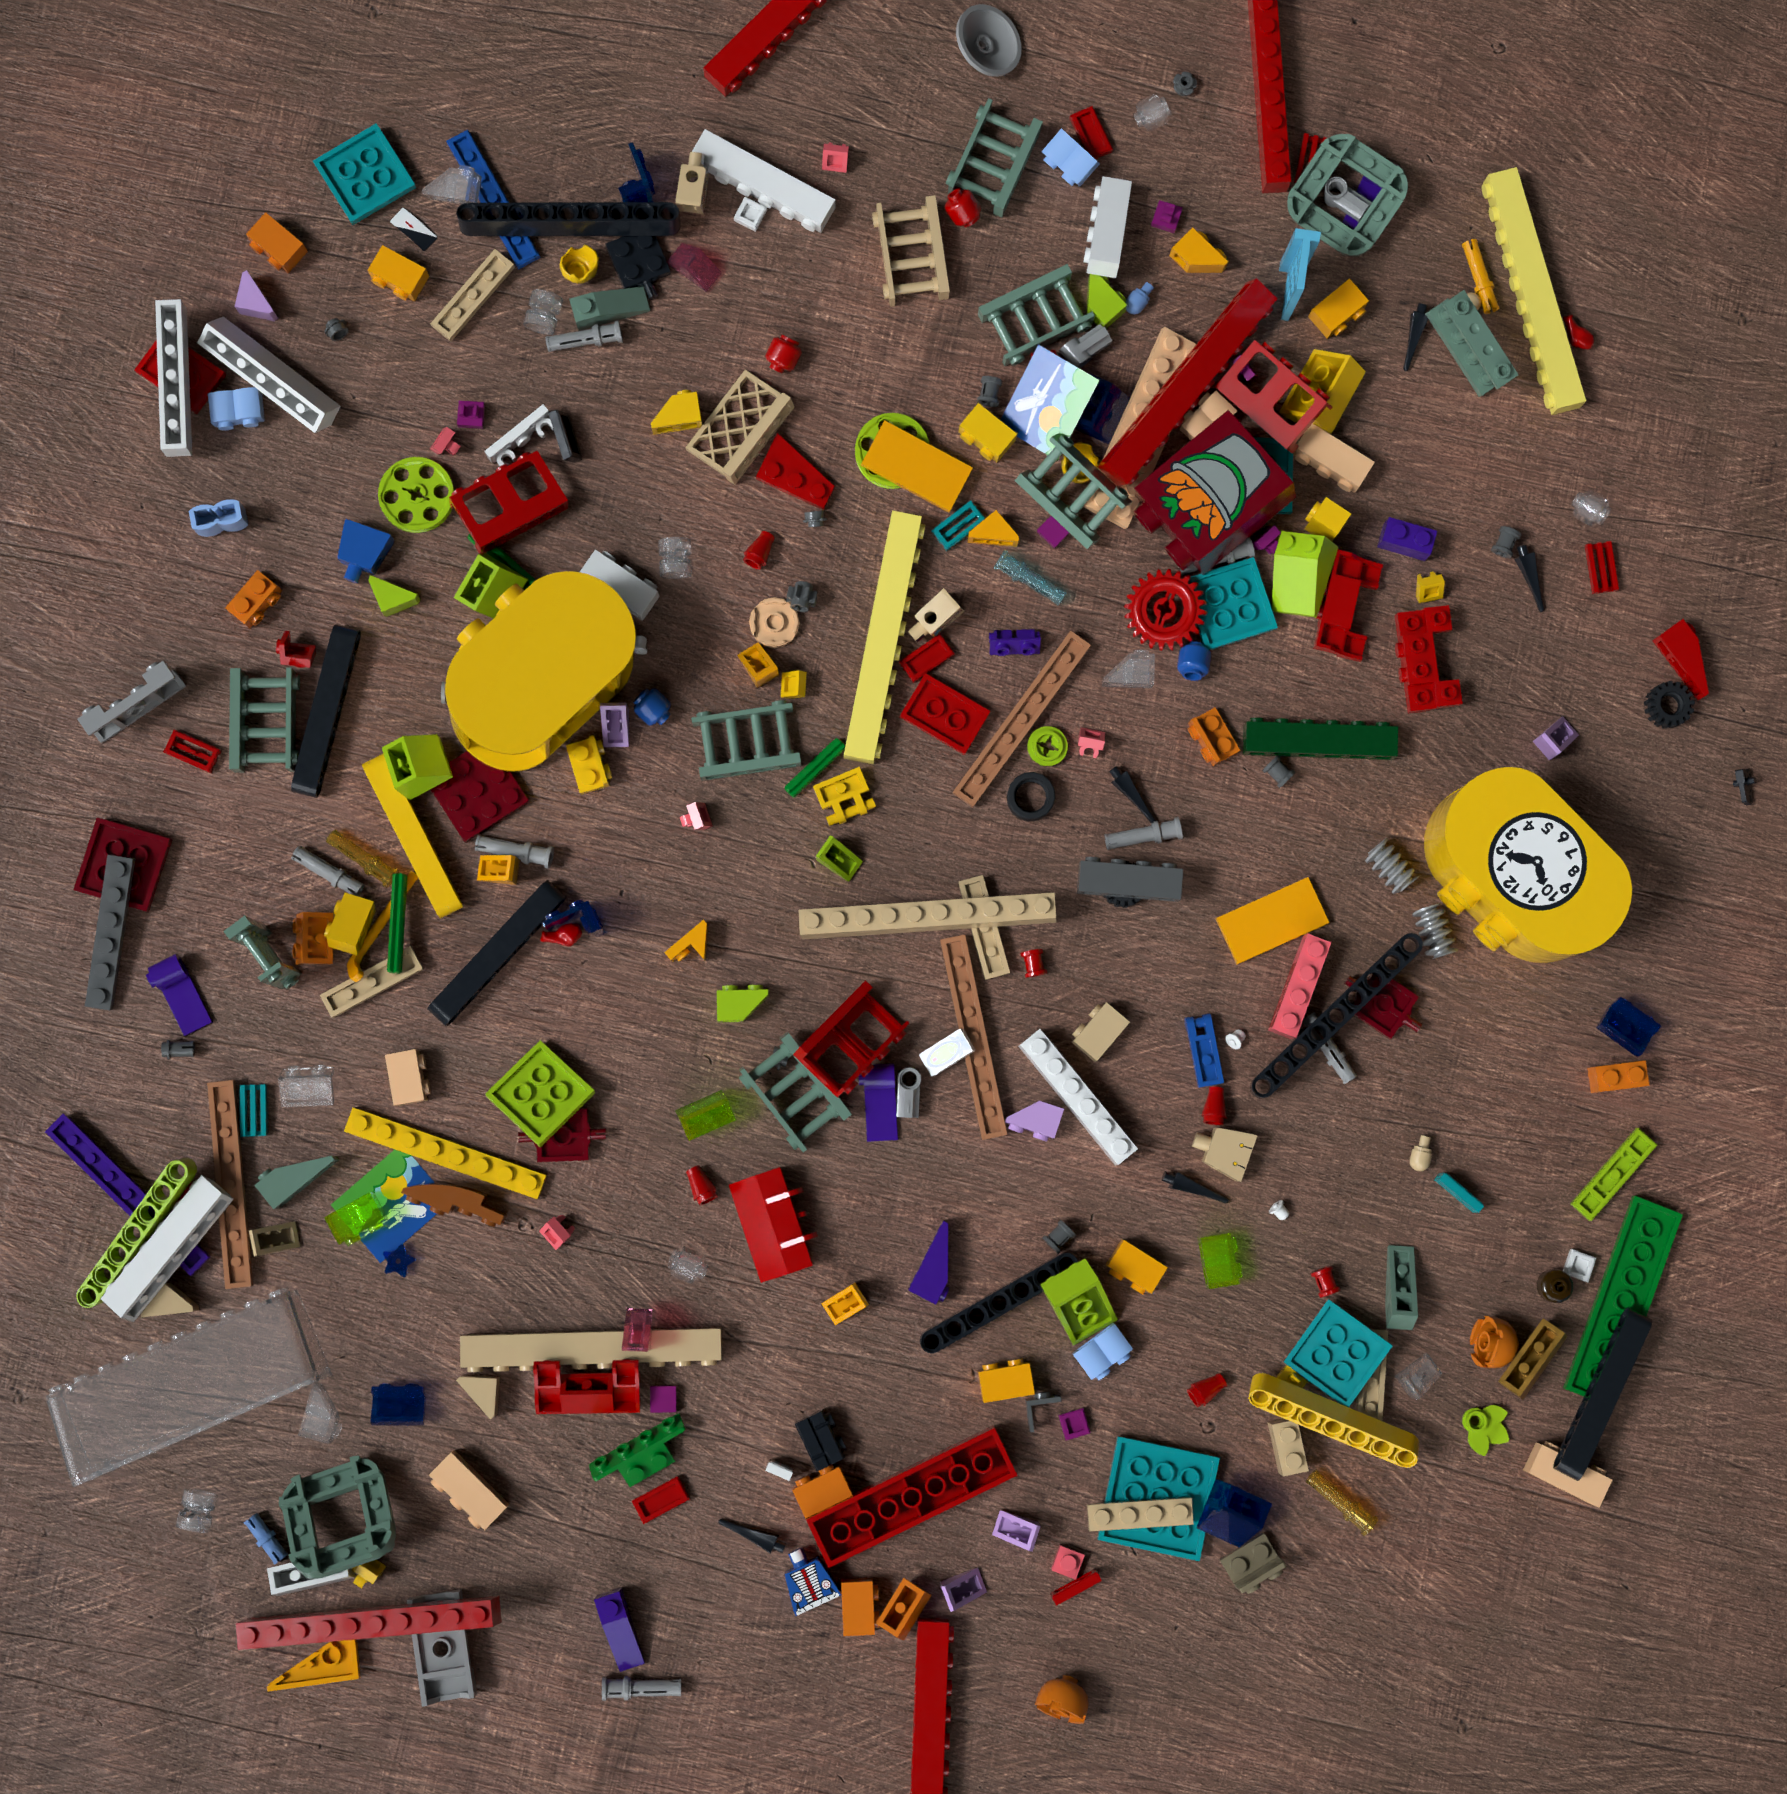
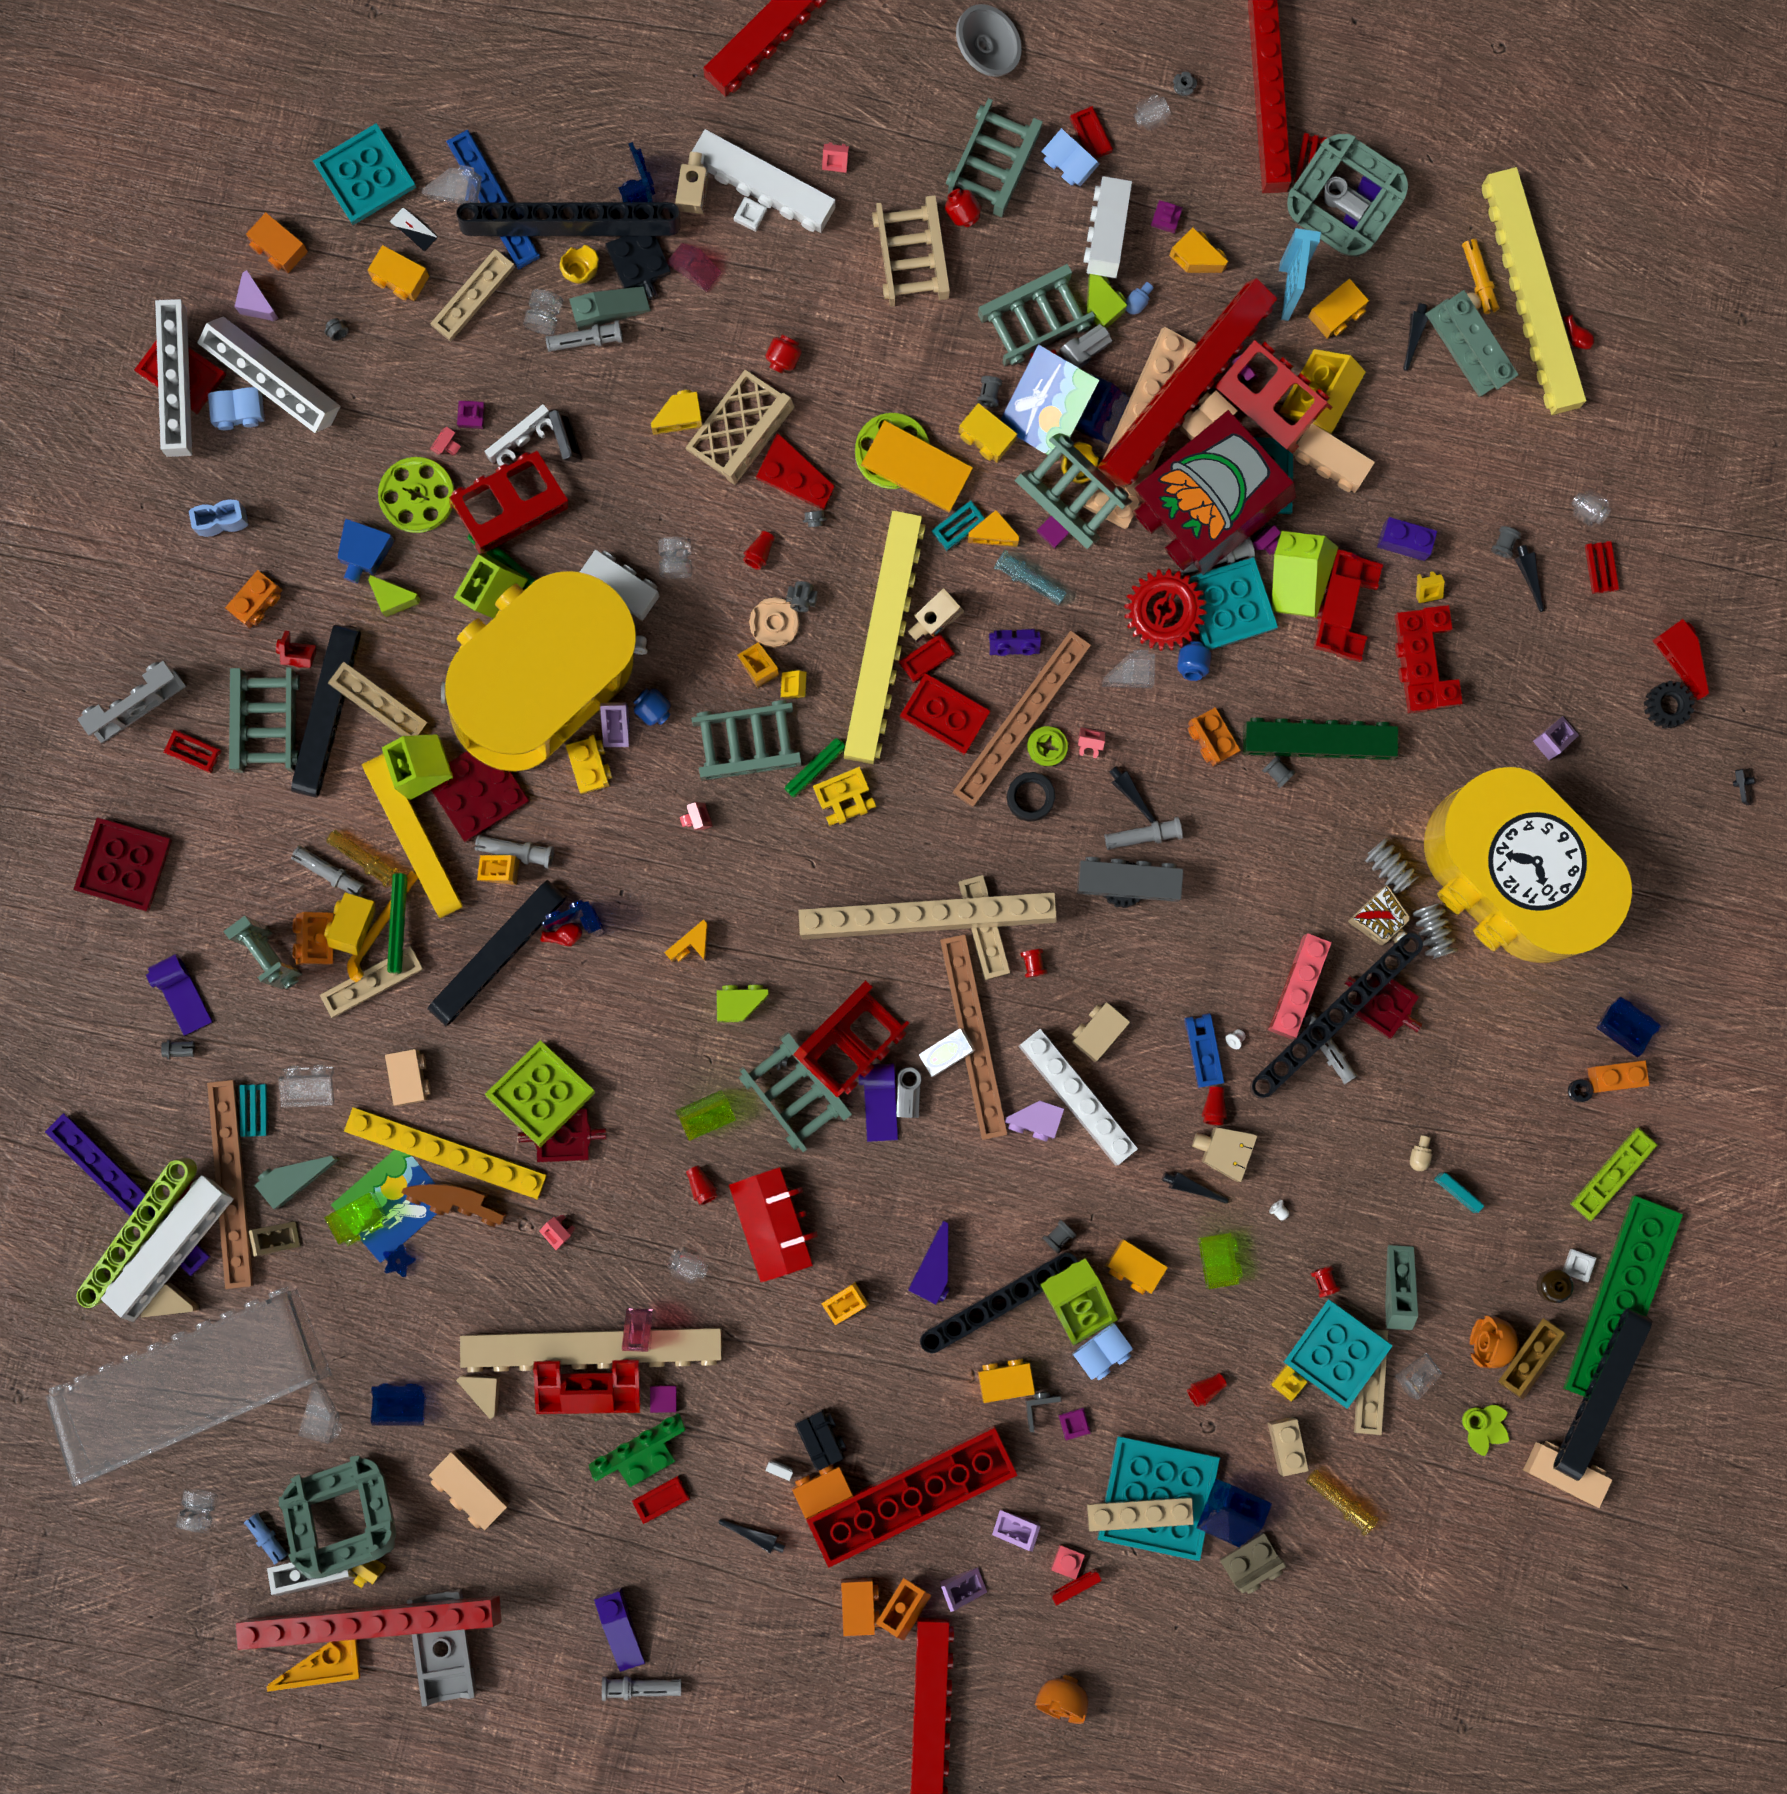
(110, 932): dark grey plate -> none
(376, 701): none -> tan plate
(809, 1582): torso -> none
(838, 858): lime slope -> none
(1272, 920): light orange tile -> none
(1326, 519): yellow brick -> none
(1334, 1420): yellow beam -> none
(1382, 918): none -> torso
(1588, 1094): none -> black bush

